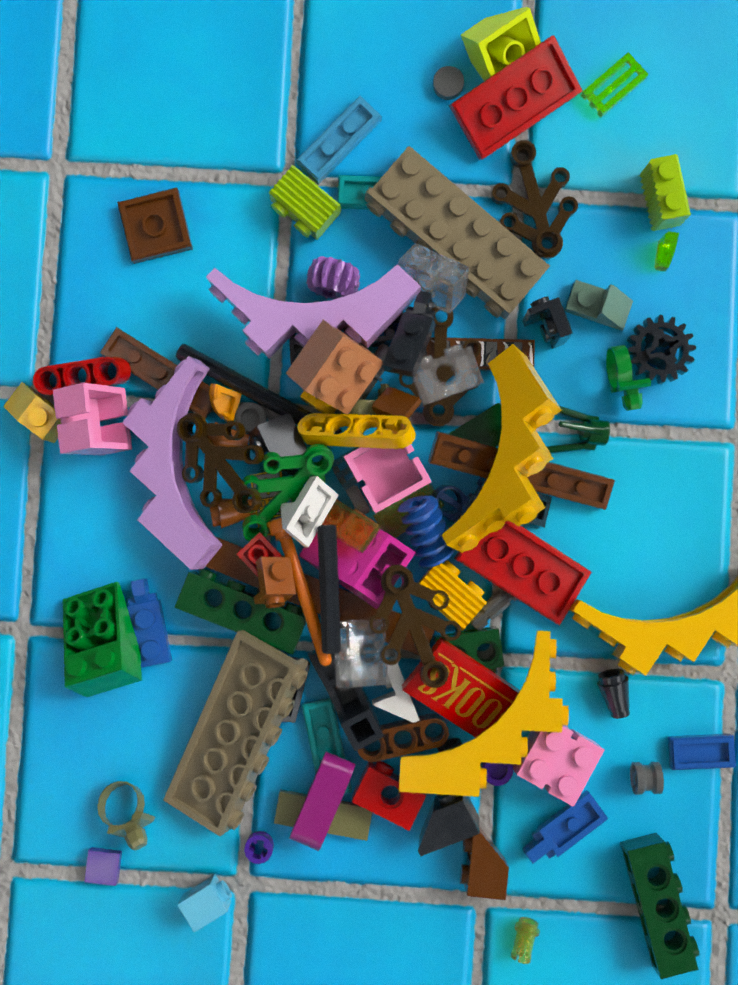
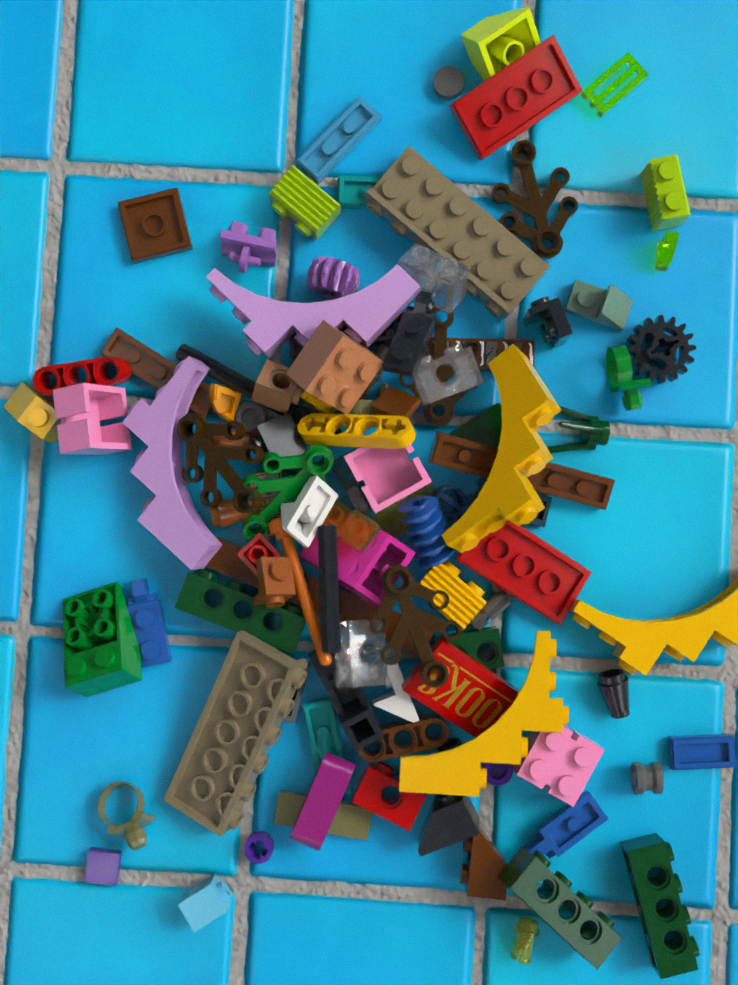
(249, 249): none -> medium lavender hips
(267, 391): none -> medium nougat brick
(591, 941): none -> dark green brick

